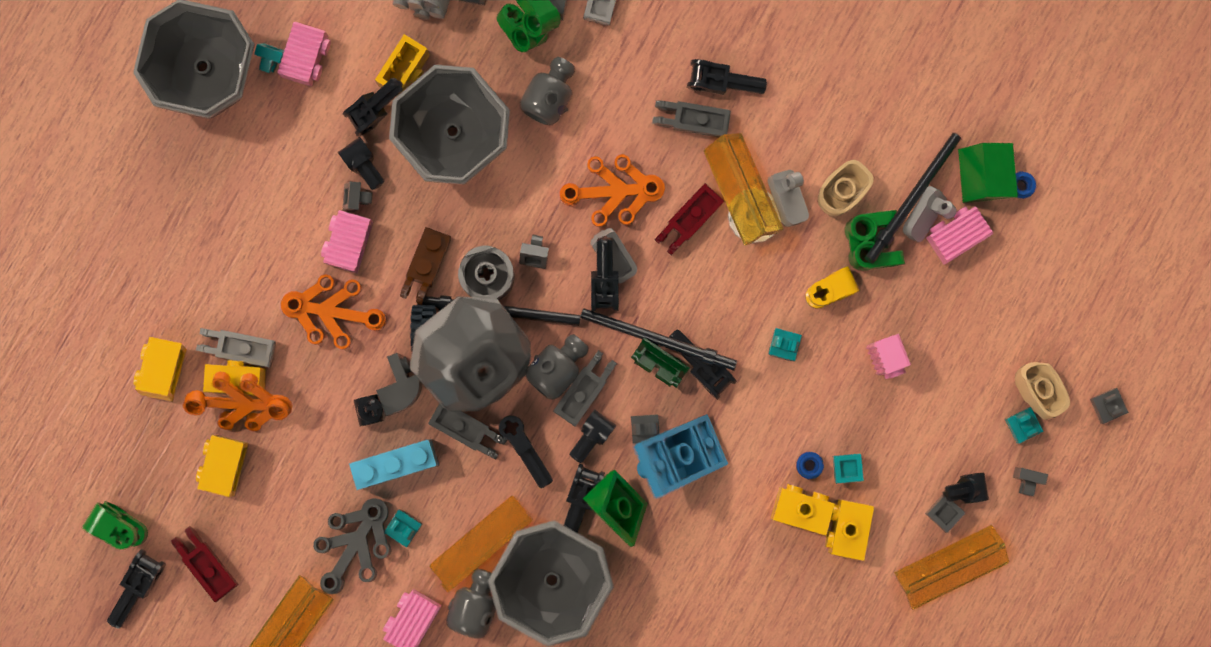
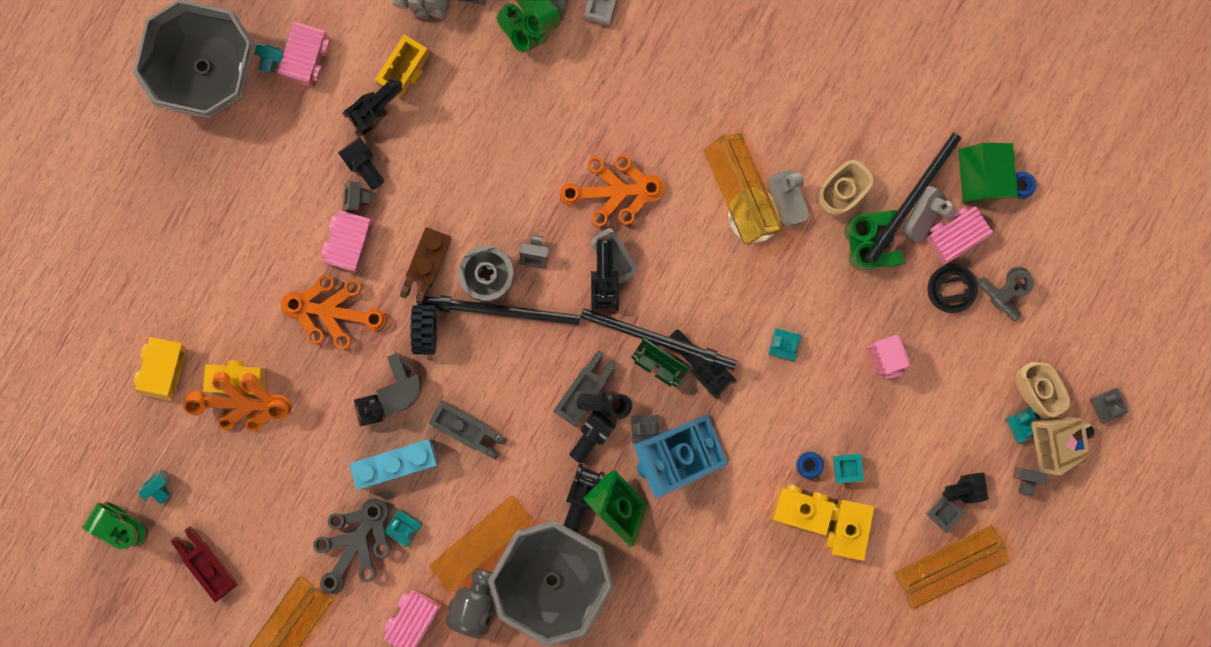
(137, 583): black connector -> none
(155, 488): none -> teal tile
(221, 465): yellow brick -> none
(239, 347): light grey hinge -> none
(445, 100): dark grey rock -> none
(460, 342): dark grey rock -> none
(526, 451): black connector -> none
(548, 94): dark grey piece -> none
(556, 368): dark grey piece -> none
(603, 404): none -> black axle
(691, 216): dark red hinge -> none
(694, 118): dark grey hinge -> none
(717, 78): black connector -> none
(835, 287): yellow piece -> none
(967, 278): none -> black piece
(1001, 297): none -> dark grey piece
(1061, 443): none -> tan torso

